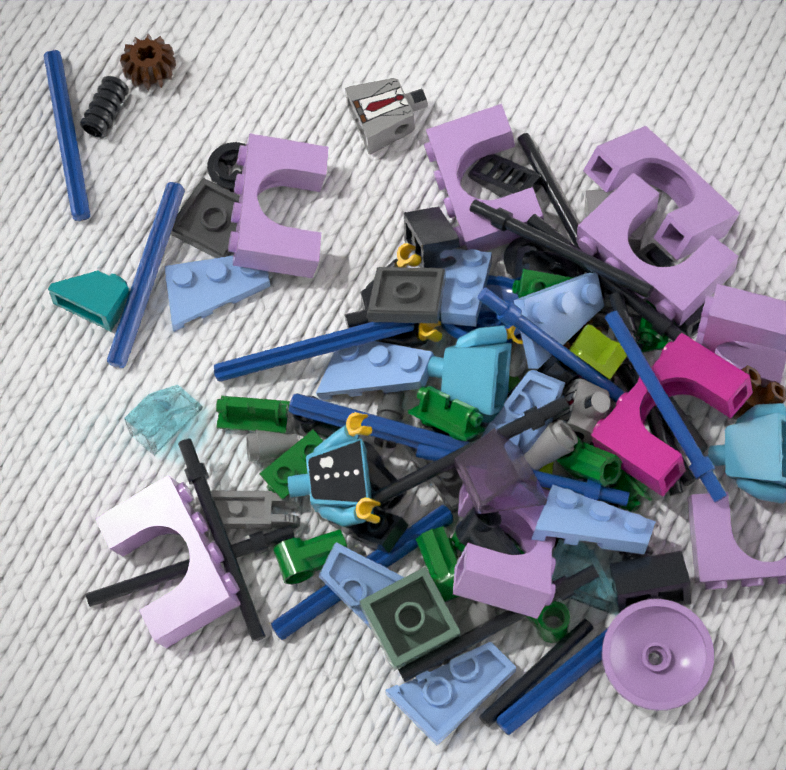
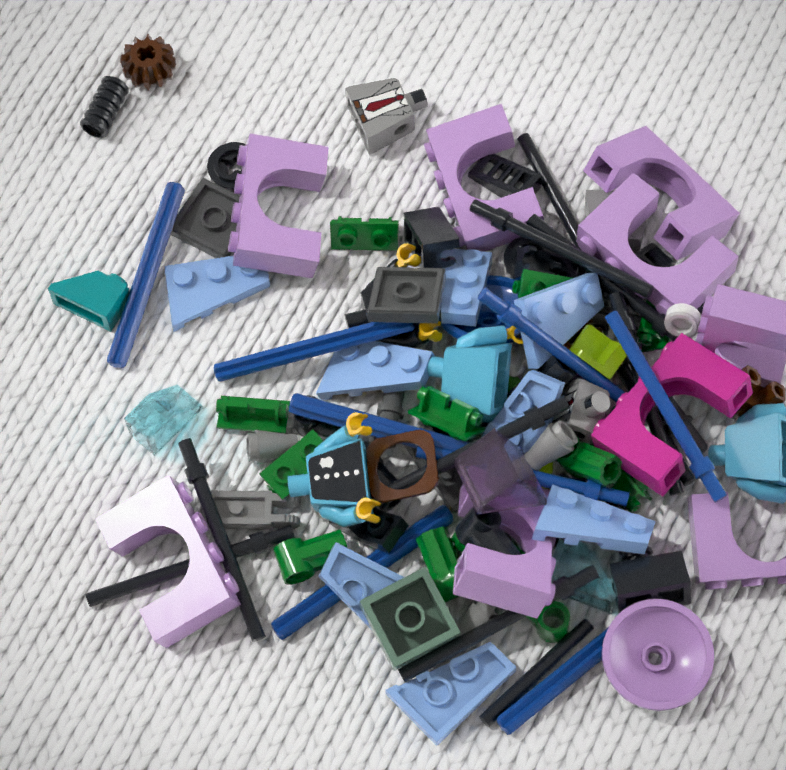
(66, 136): blue axle -> none
(359, 235): none -> green hinge
(423, 486): none -> reddish brown piece
(682, 319): none -> white tile

